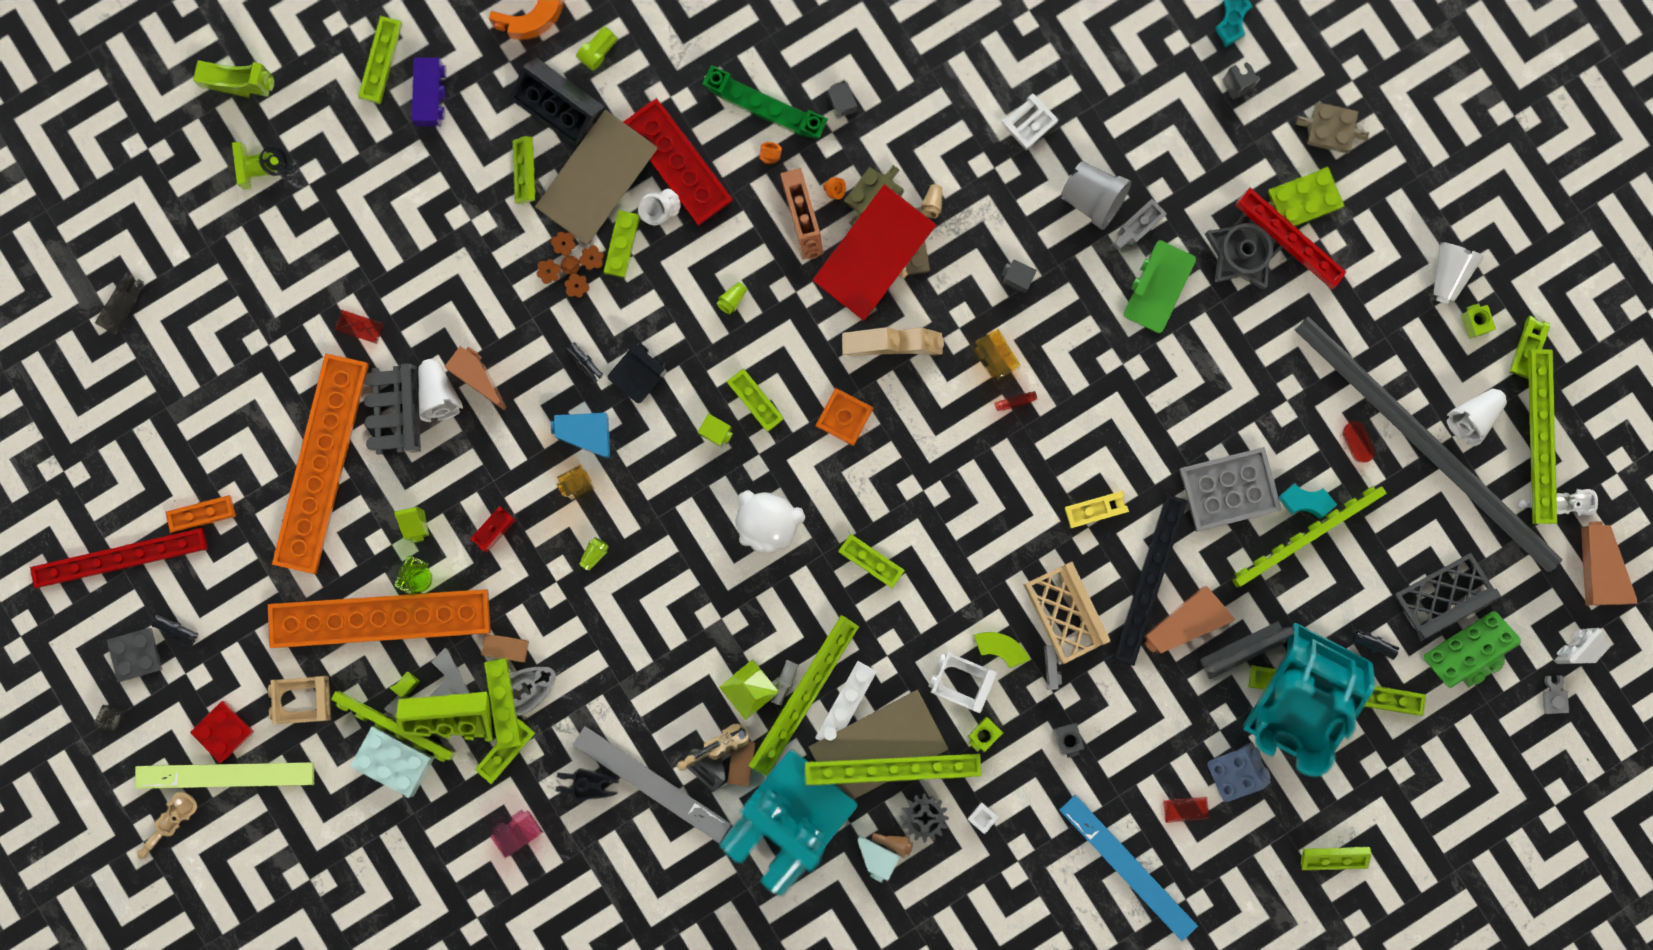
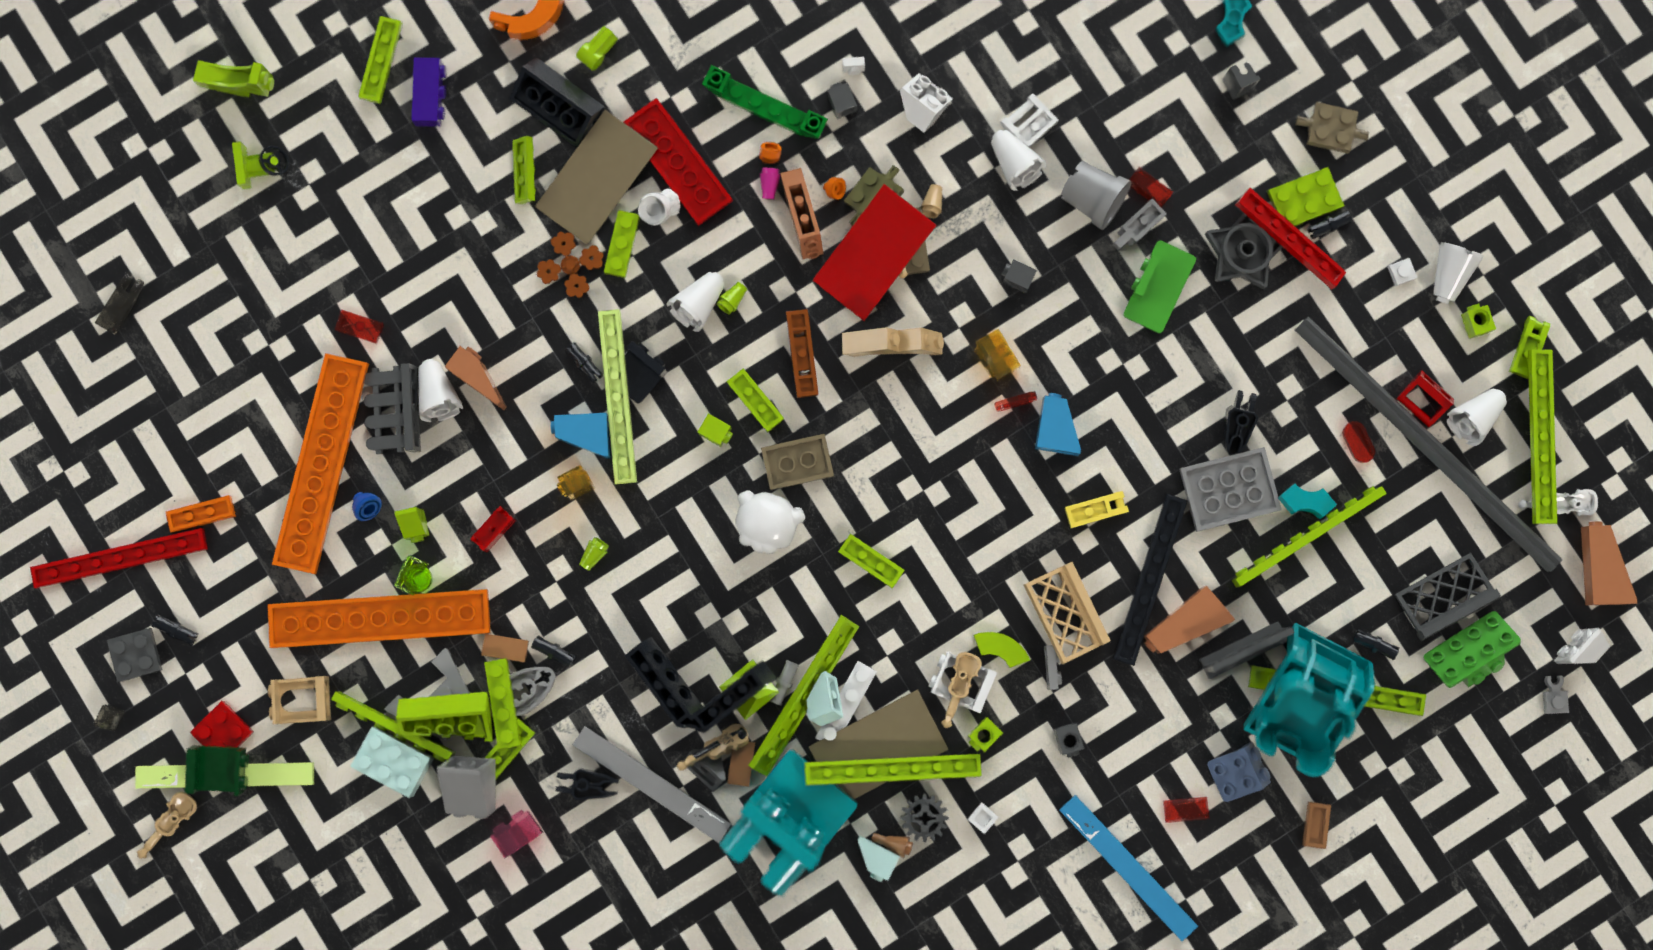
(216, 769): none -> dark green panel
(366, 506): none -> blue brick
(405, 685): lime slope -> none
(468, 786): none -> light grey slope
(553, 651): none -> black pin
(617, 396): none -> yellowish green tile
(678, 698): none -> black brick
(697, 300): none -> white cone
(769, 182): none -> dark pink cone
(797, 462): none -> dark tan plate
(802, 353): none -> dark orange hinge
(824, 700): none -> light aqua slope
(844, 417): orange tile -> none
(853, 65): none -> white plate
(923, 102): none -> white slope
(966, 667): none -> tan piece
(1017, 160): none -> white cone
(1056, 427): none -> dark azure slope
(1150, 187): none -> clear red tile
(1240, 422): none -> black hinge
(1316, 825): none -> medium nougat tile
(1329, 224): none -> black pin
(1335, 858): lime plate -> none
(1402, 272): none -> white plate
(1434, 391): none -> red tile

